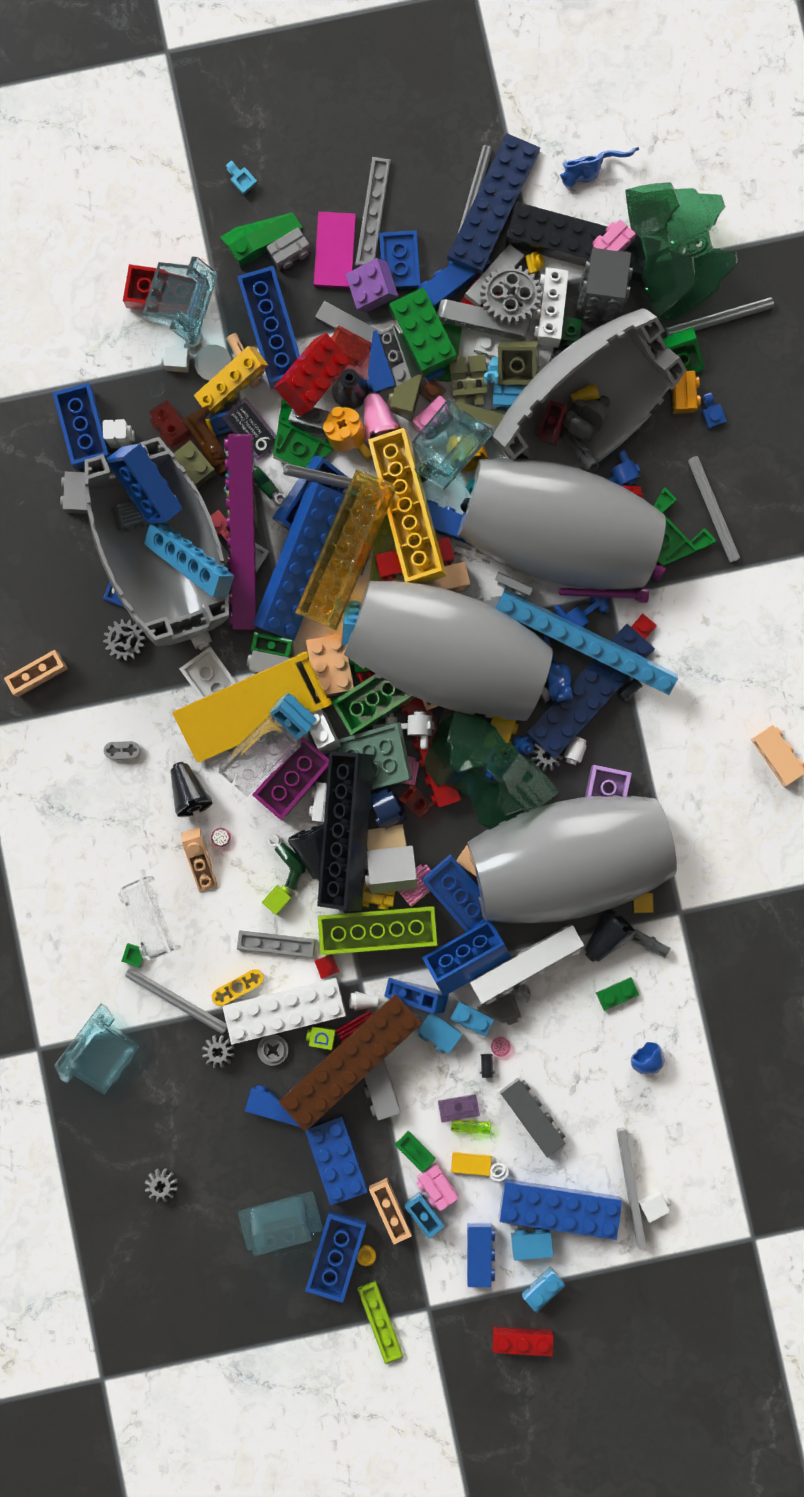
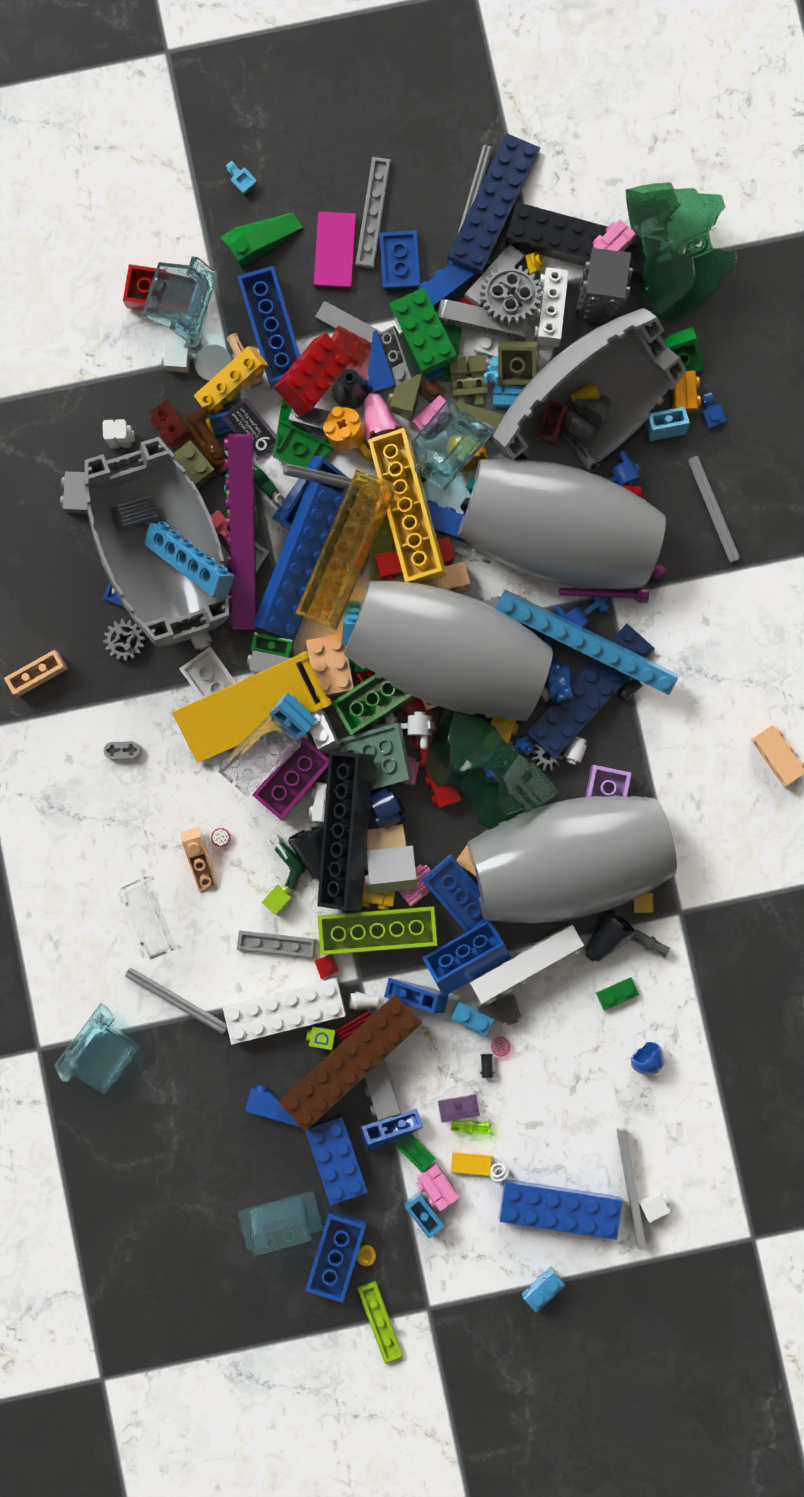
(81, 424): blue brick -> none
(132, 955): green plate -> none
(144, 483): blue brick -> none
(155, 1180): light grey gear -> none
(188, 791): black cone -> none
(211, 1052): light grey gear -> none
(222, 989): yellow beam -> none
(263, 1049): light grey gear -> none
(288, 249): light grey brick -> none
(371, 285): medium lavender brick -> none
(390, 1129): none -> blue slope
(390, 1211): light nougat brick -> none
(409, 798): clear red brick -> none
(439, 1032): dark azure brick -> none
(480, 1254): blue brick -> none
(506, 581): light grey plate -> none
(522, 993): light grey plate -> none
(522, 1341): red brick -> none
(531, 1244): dark azure brick -> none
(532, 1117): dark grey brick -> none
(570, 331): dark green brick -> none
(588, 167): blue animal -> none
(644, 626): red plate -> none
(667, 424): none -> medium azure brick
(674, 543): green wing -> none
(723, 316): light grey axle -> none

